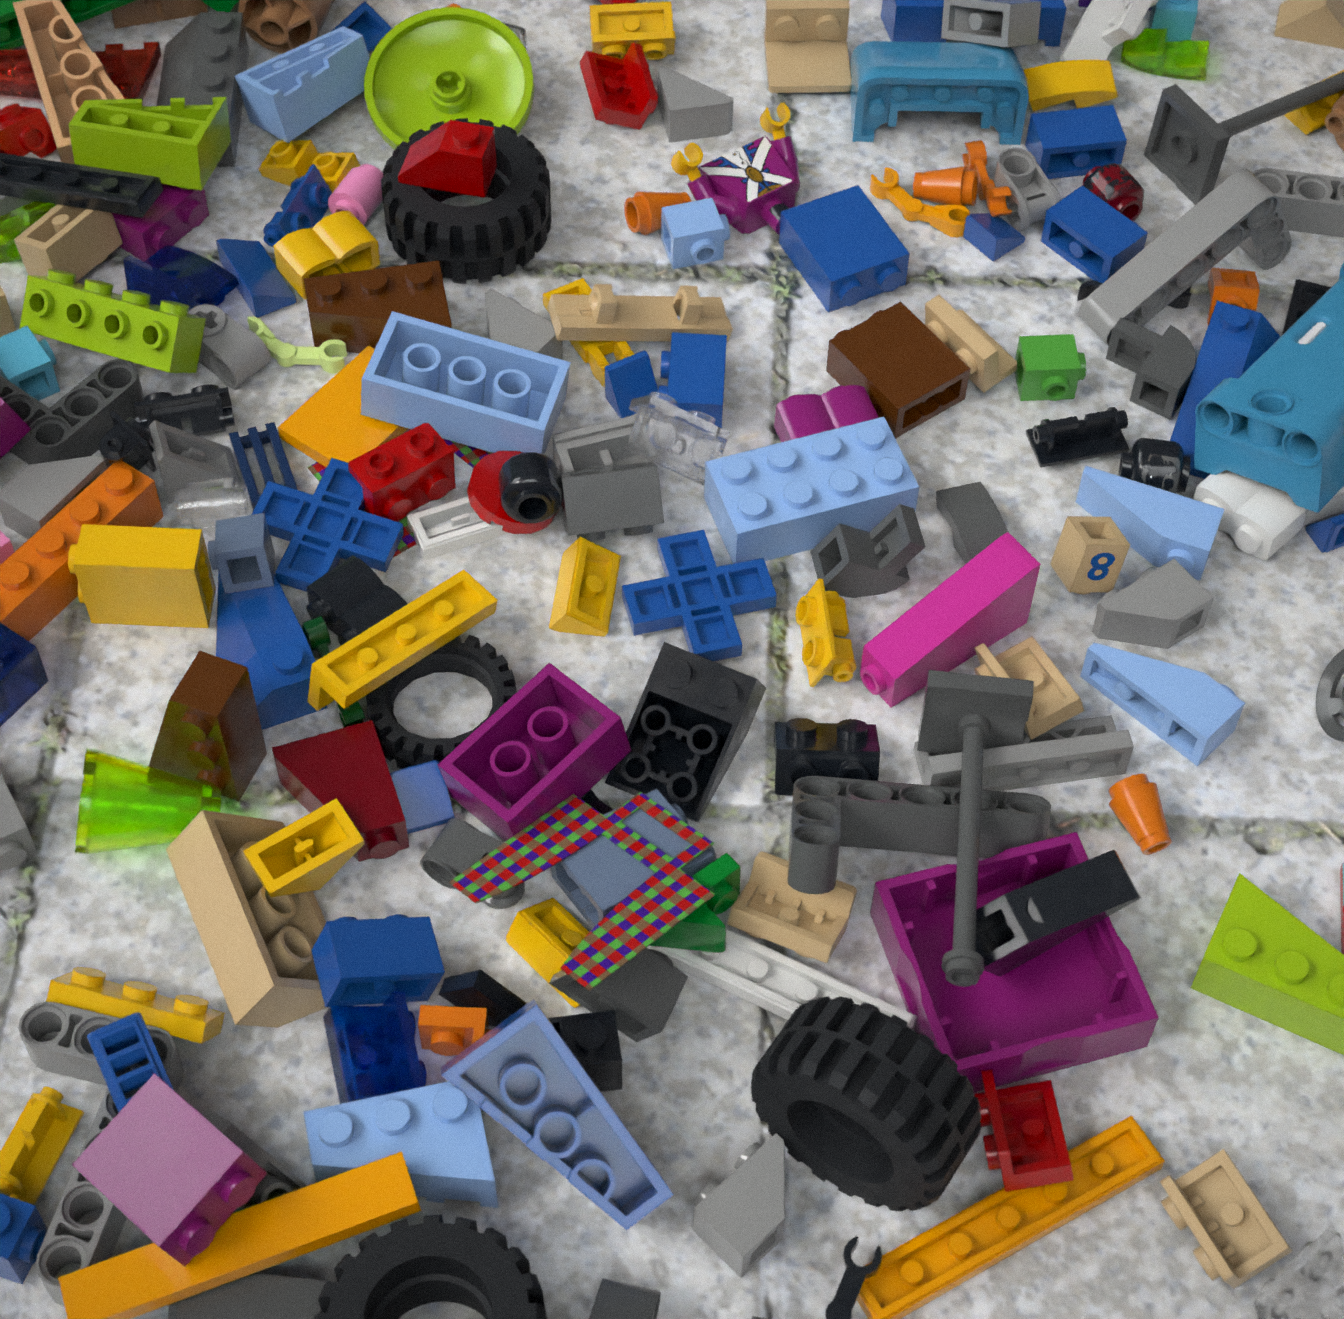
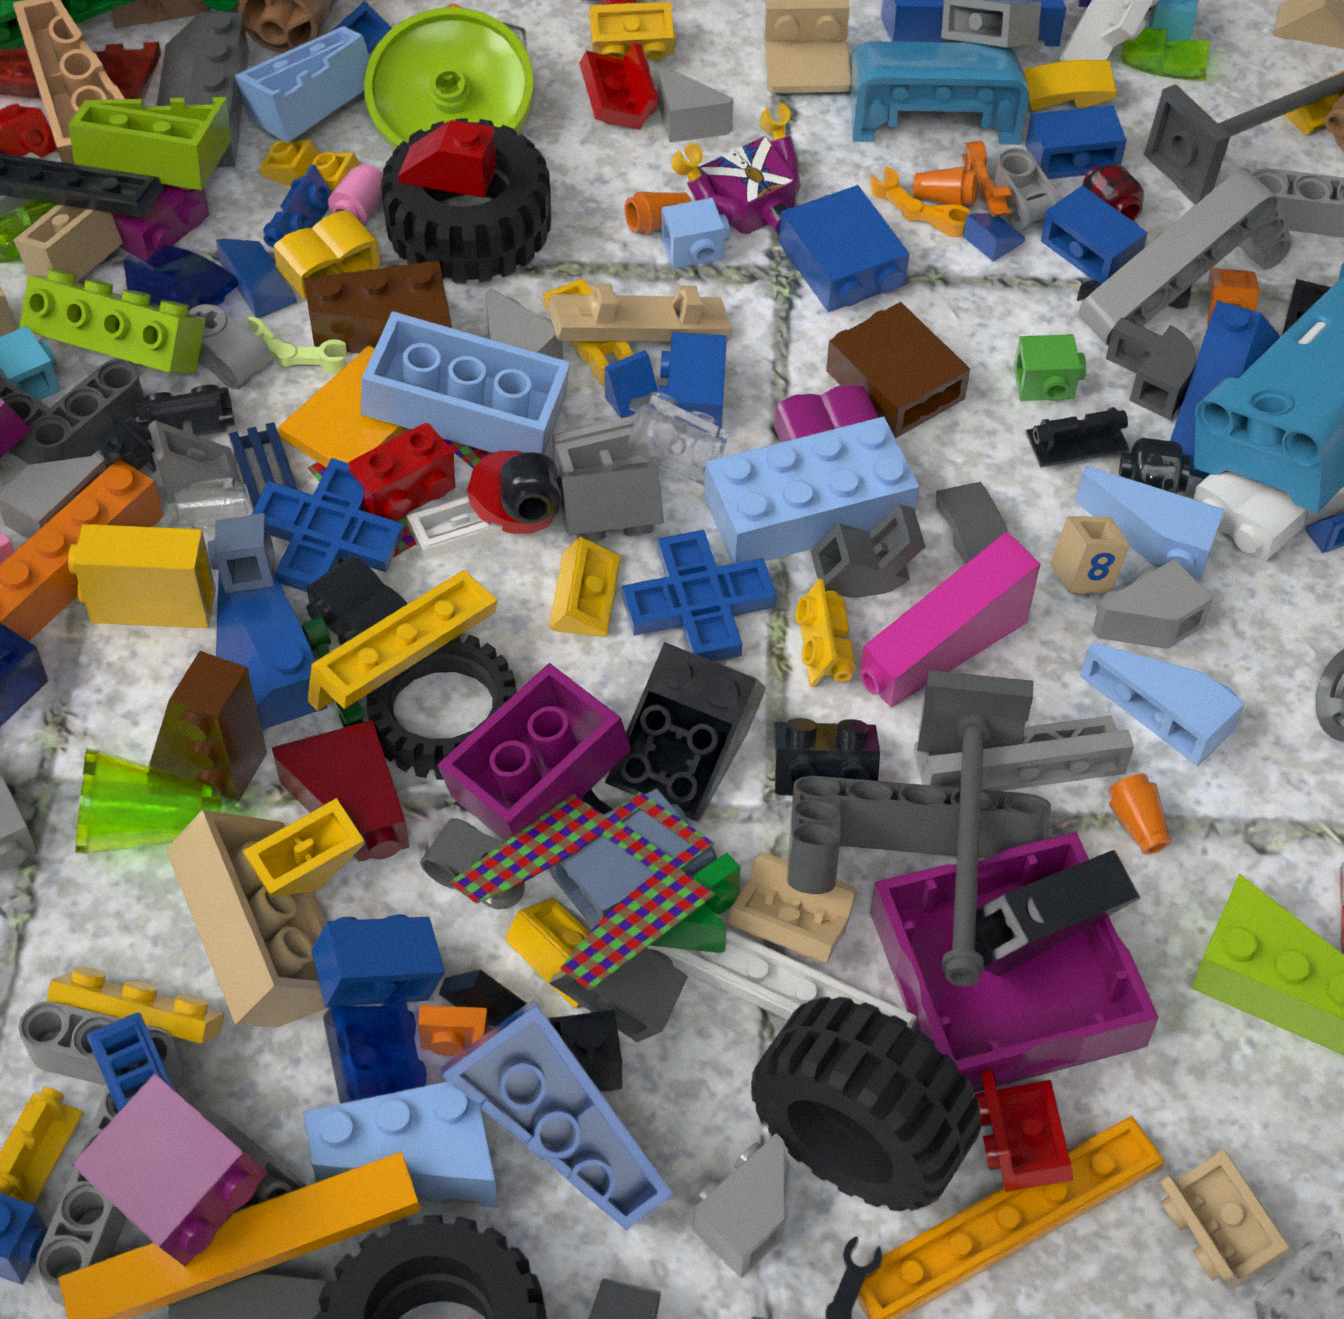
(422, 796): blue slope -> none
(974, 346): tan bracket -> none
(1053, 696): tan bracket -> none

